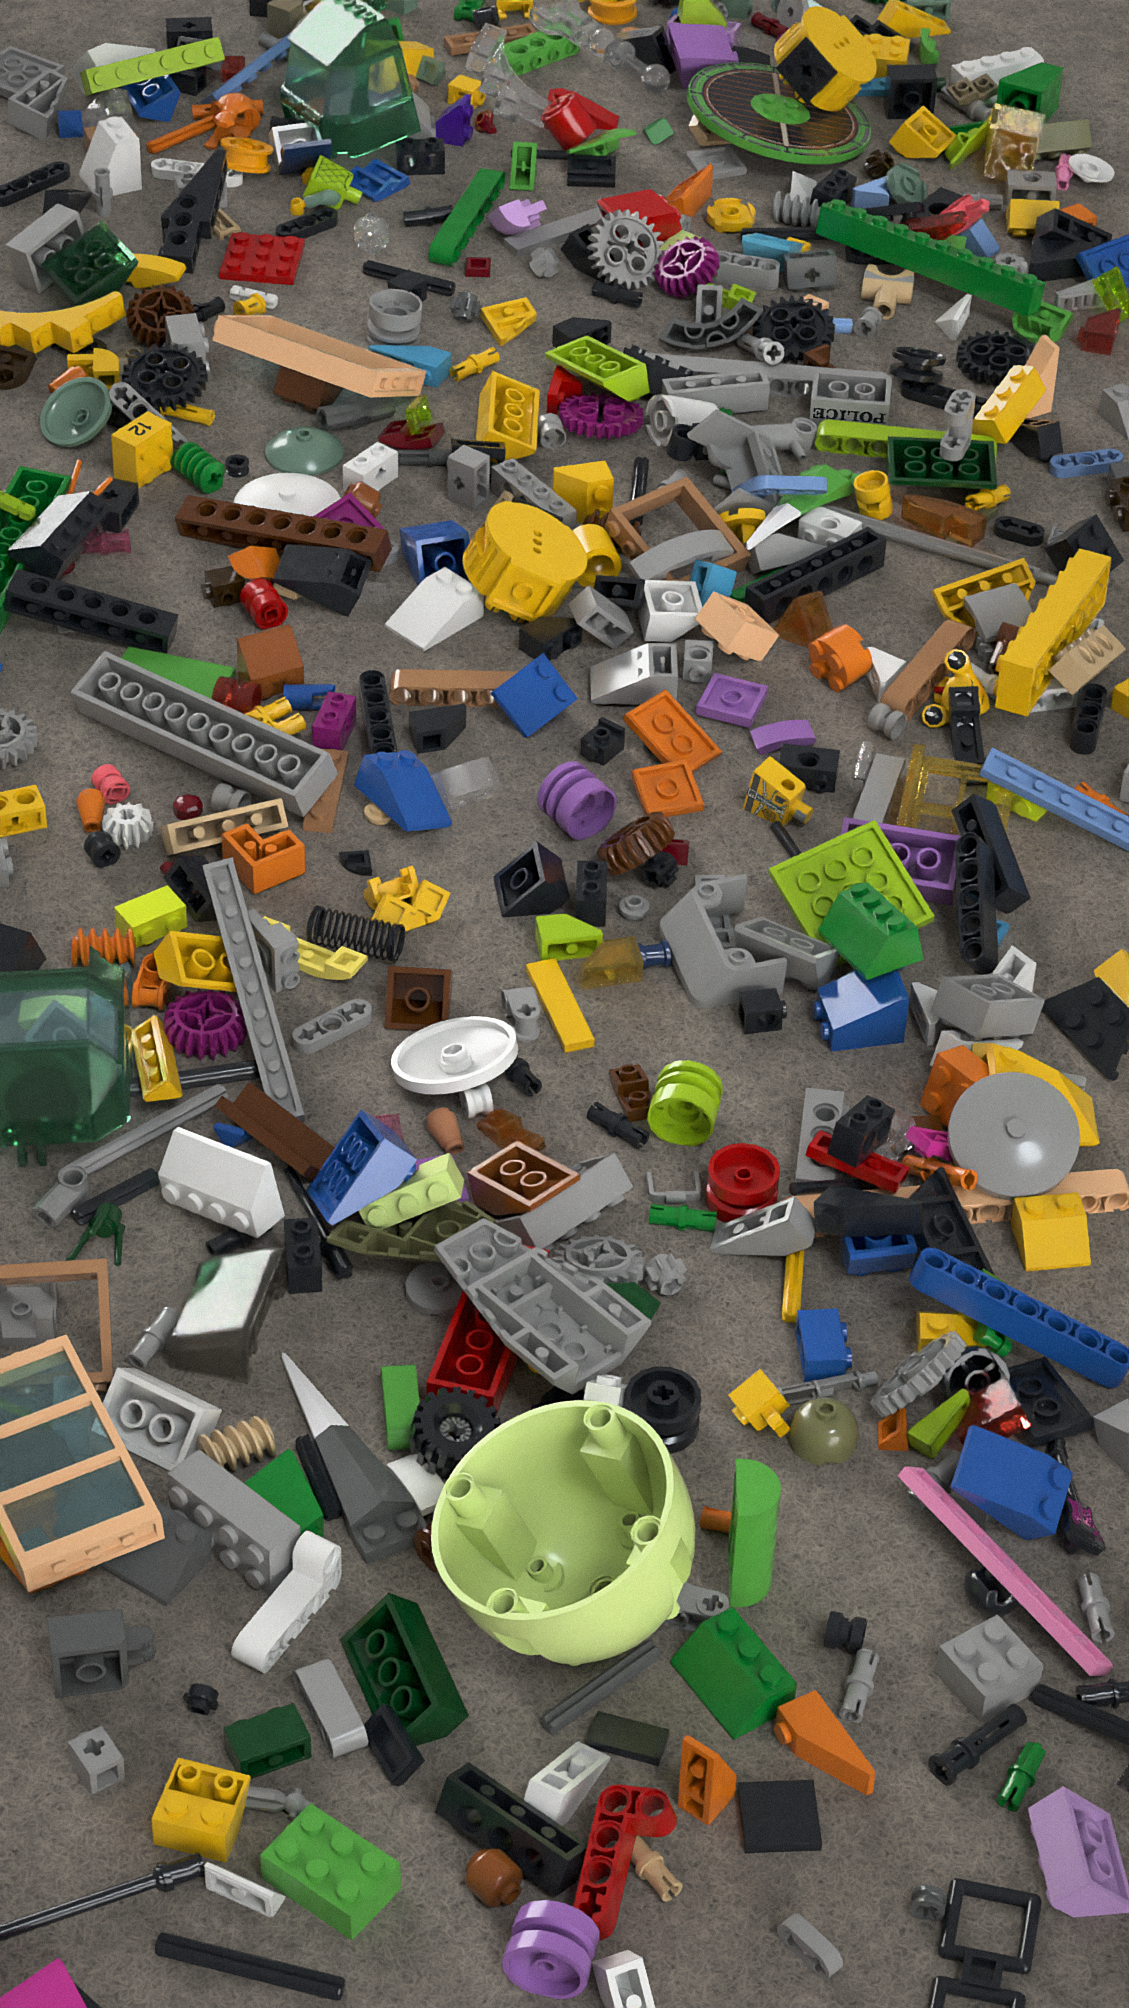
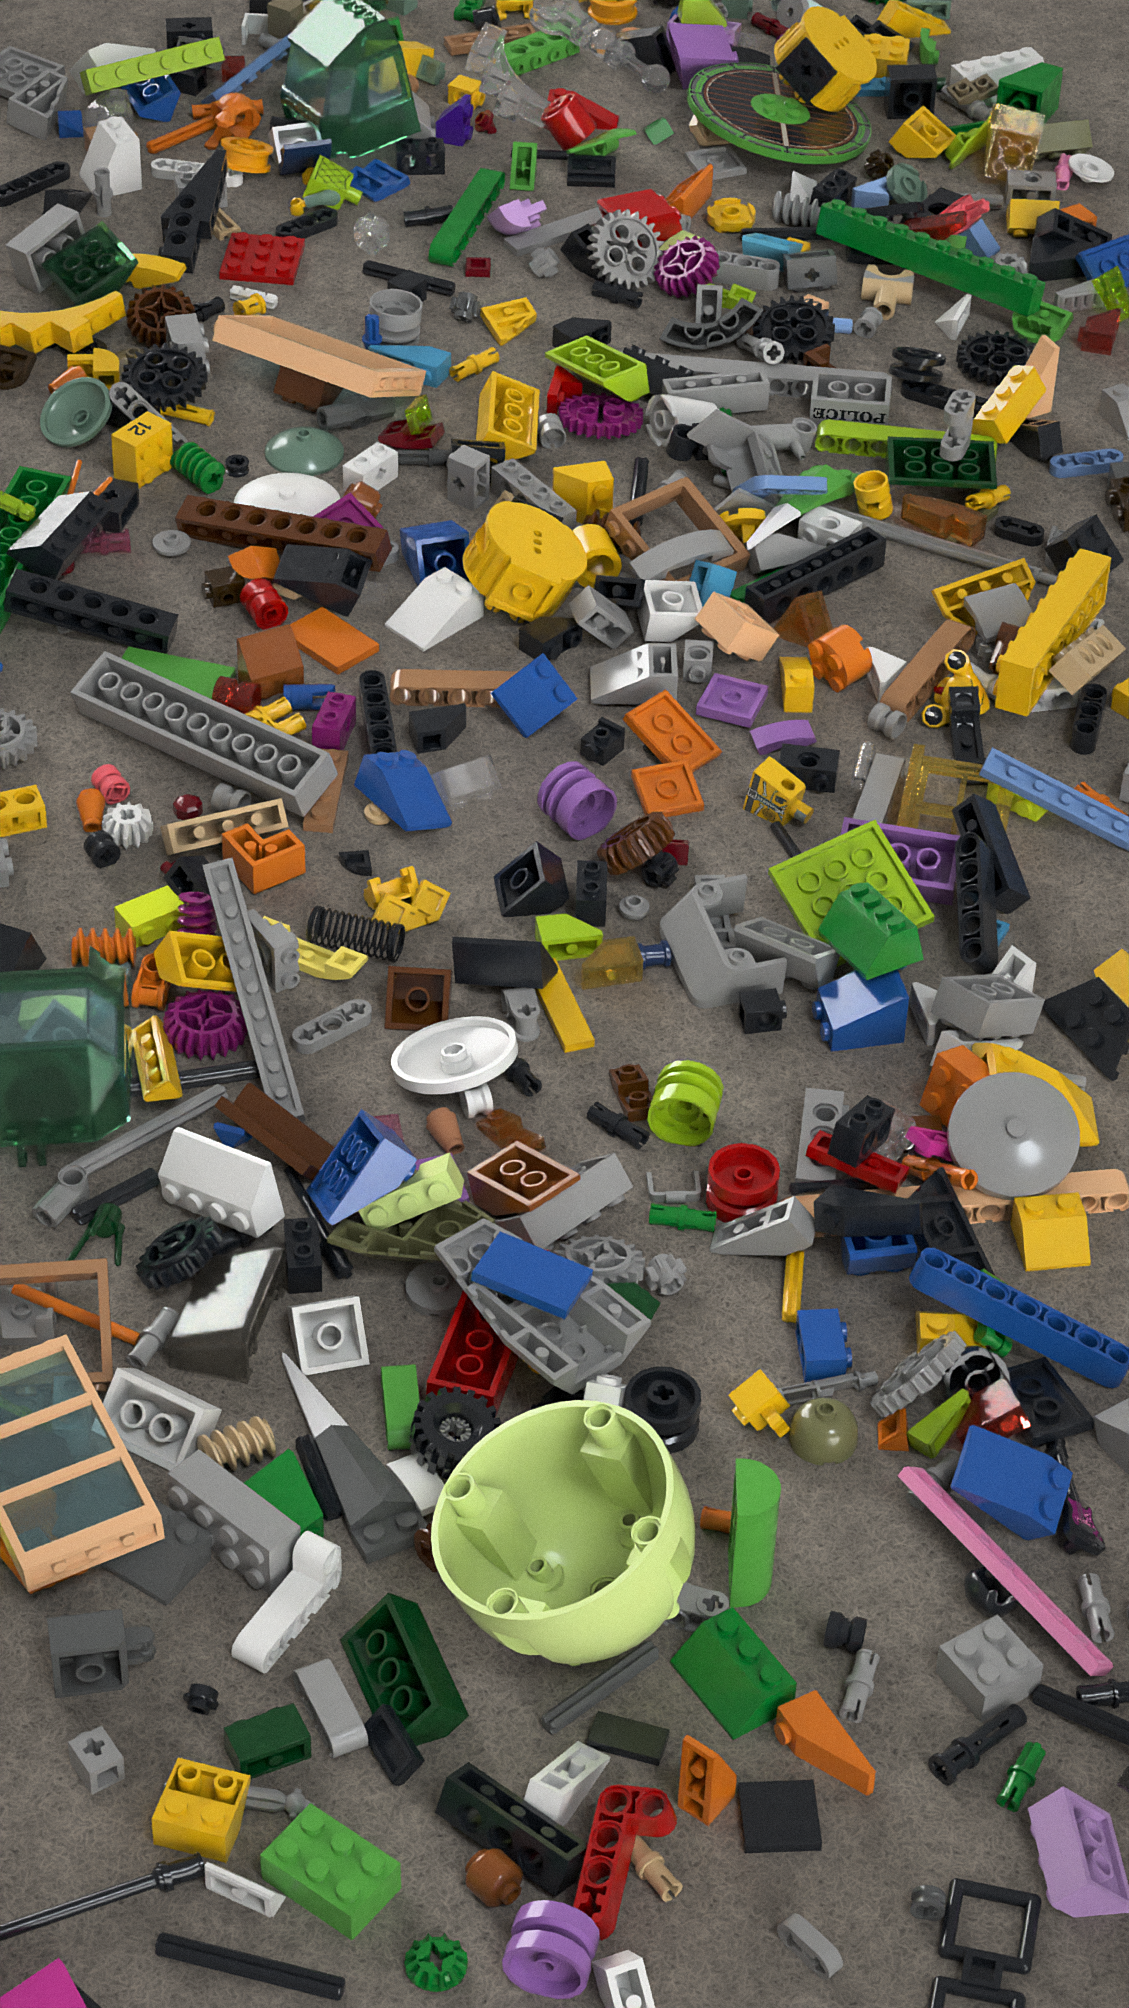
(73, 1312): none -> orange bar
(171, 543): none -> light grey piece
(179, 1252): none -> black gear
(199, 913): none -> magenta piece
(253, 24): none -> white bracket
(328, 1335): none -> white slope
(332, 640): none -> orange tile
(371, 334): none -> blue axle
(425, 1974): none -> green gear
(502, 962): none -> black slope
(532, 1275): none -> blue tile
(796, 684): none -> yellow slope

